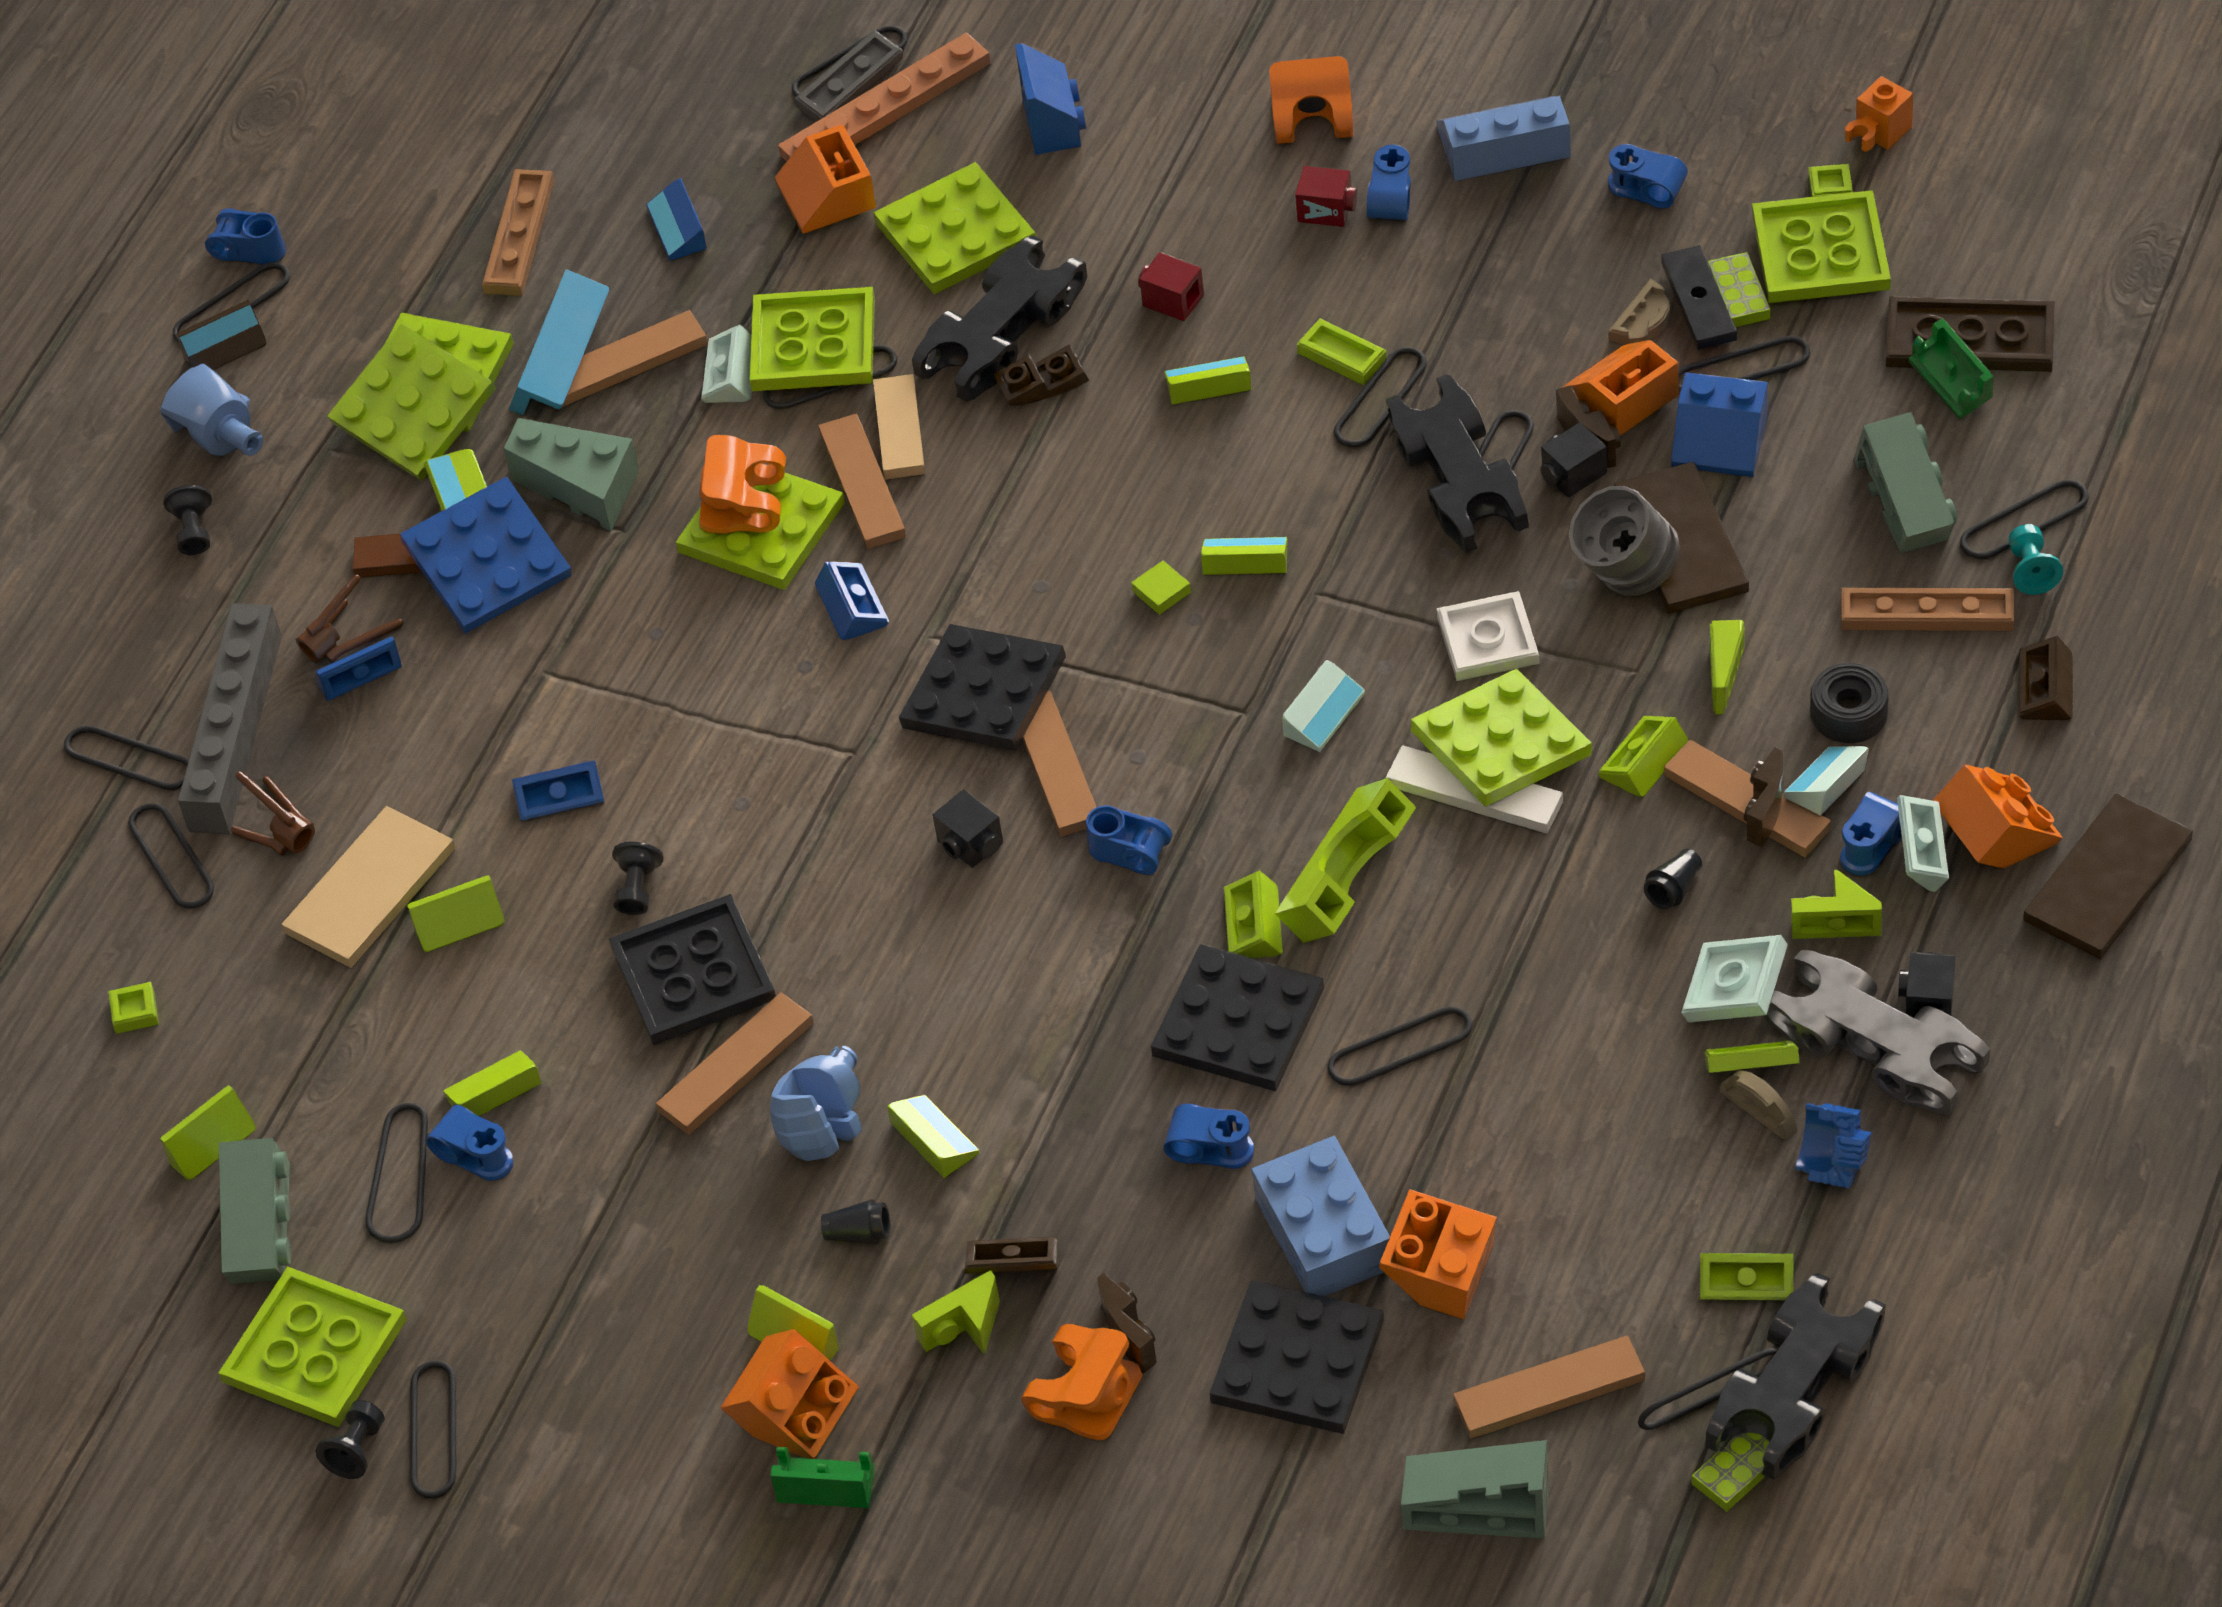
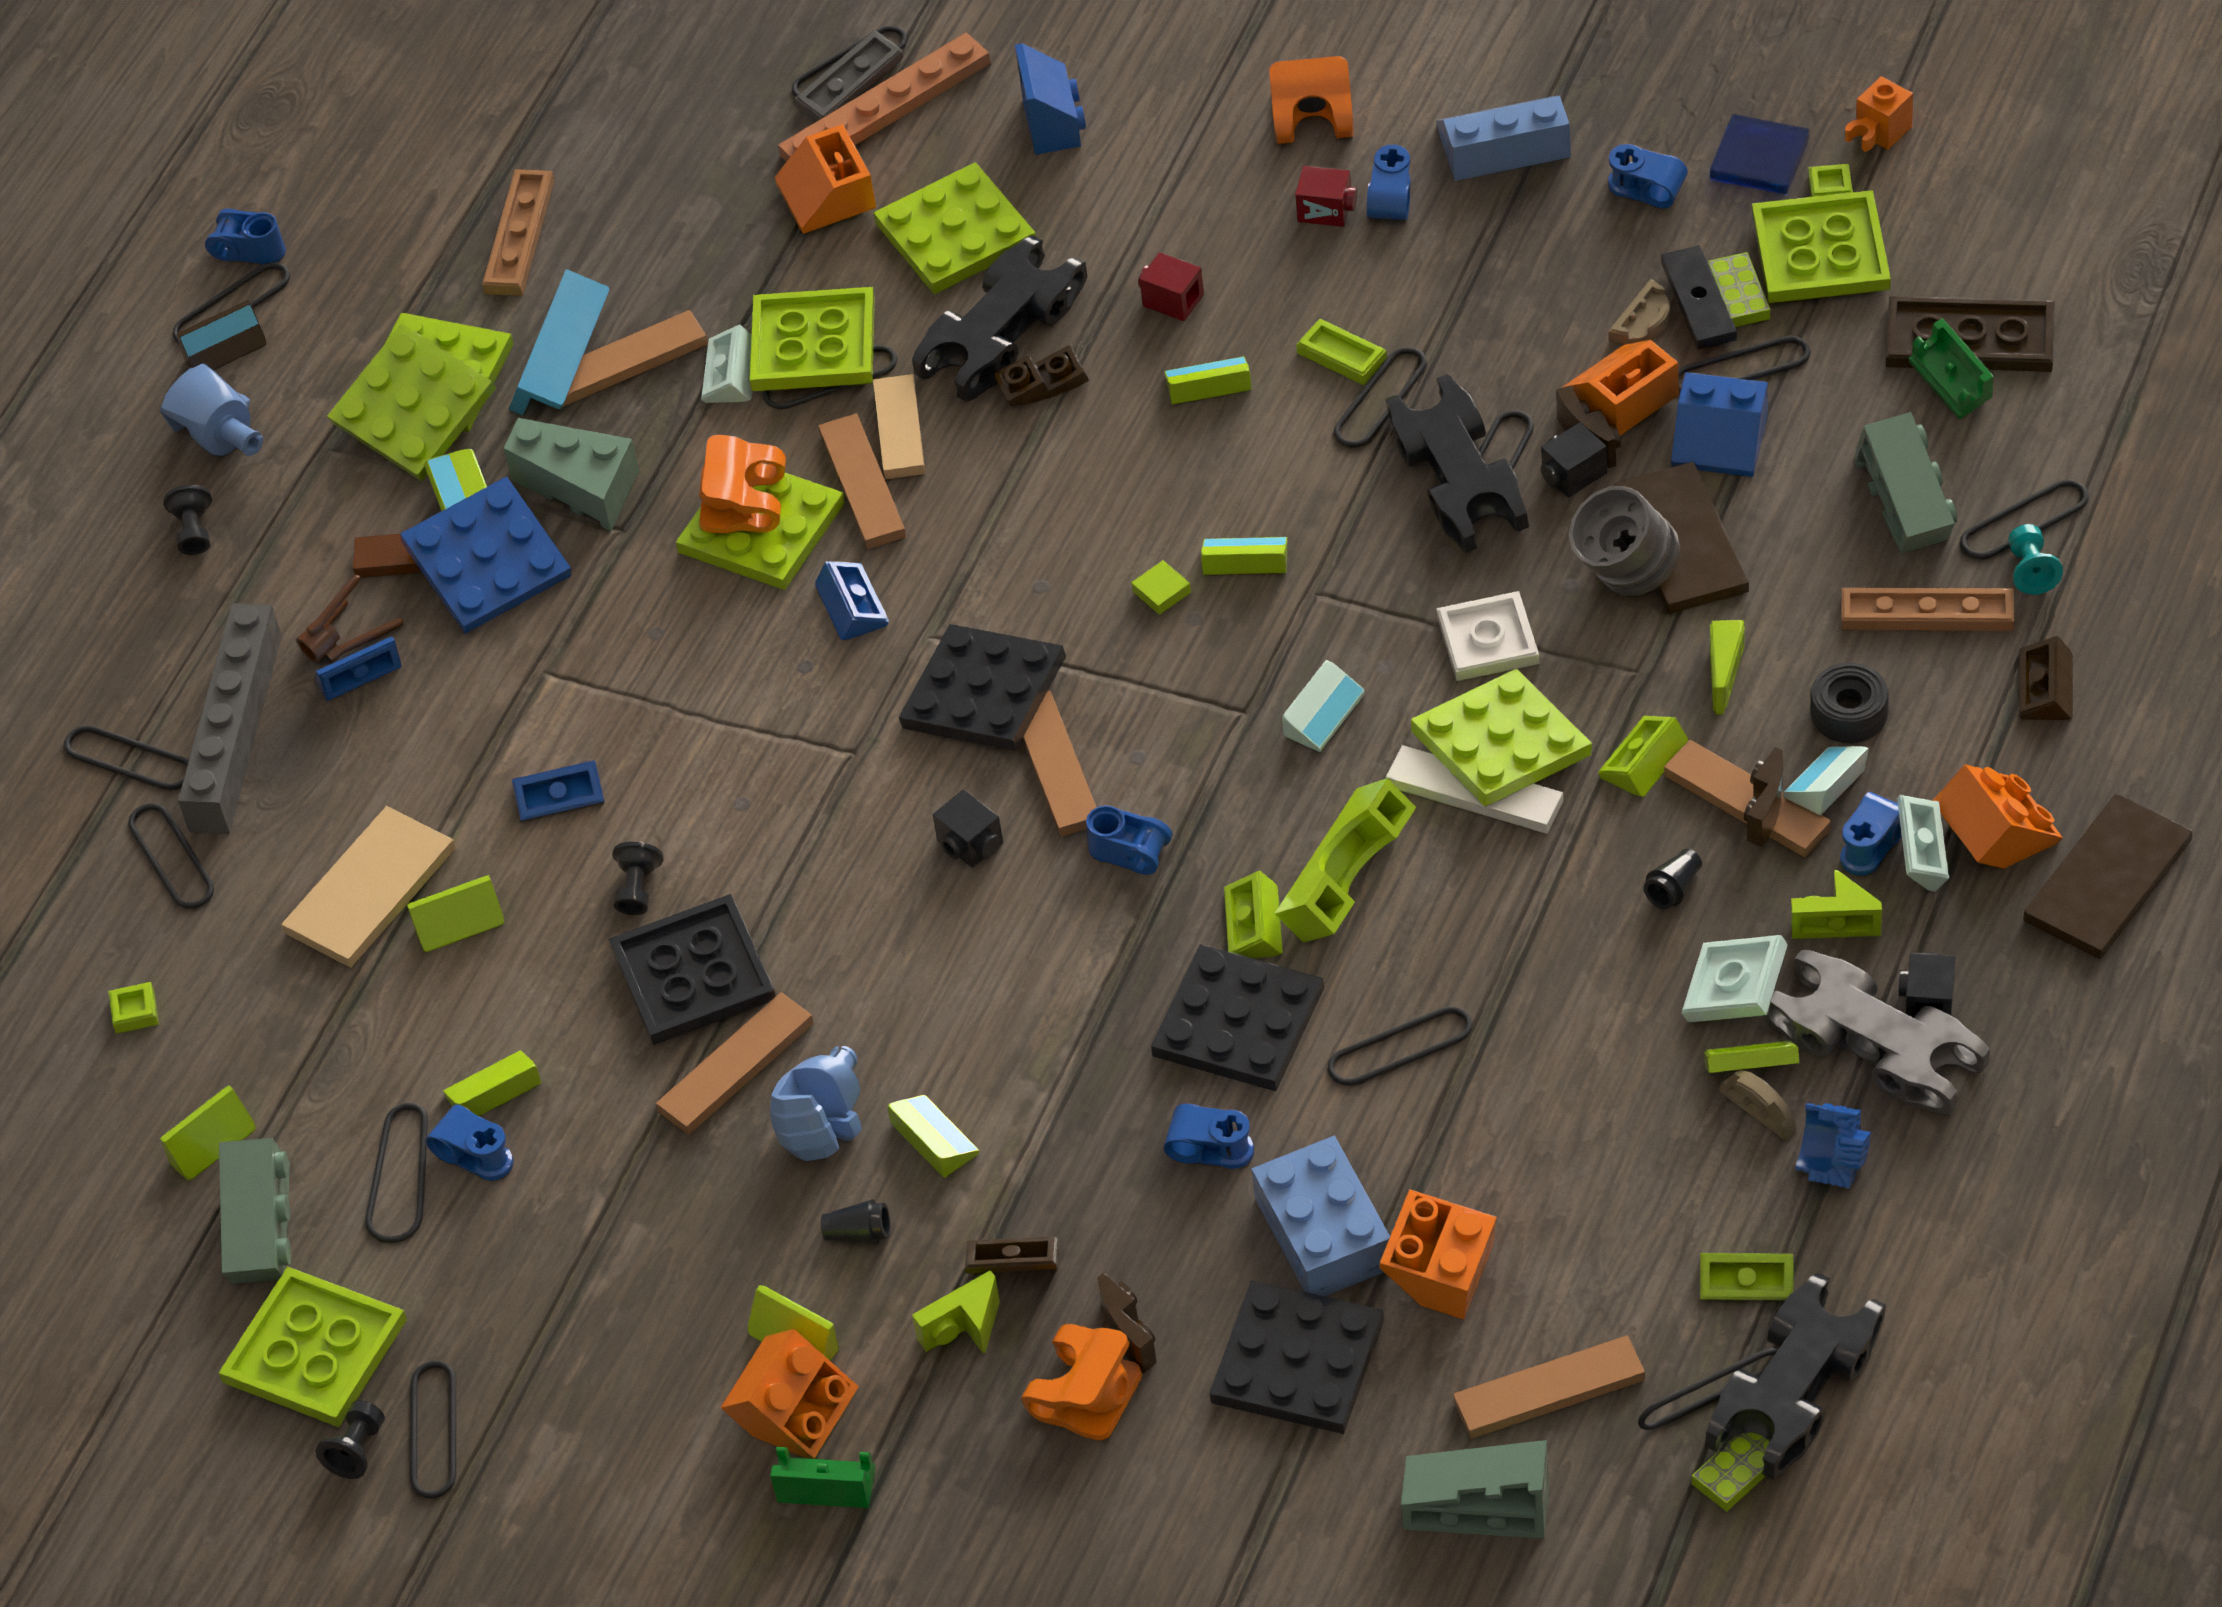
(288, 826): reddish brown plant -> none
(676, 221): blue slope -> none
(1759, 154): none -> clear blue tile

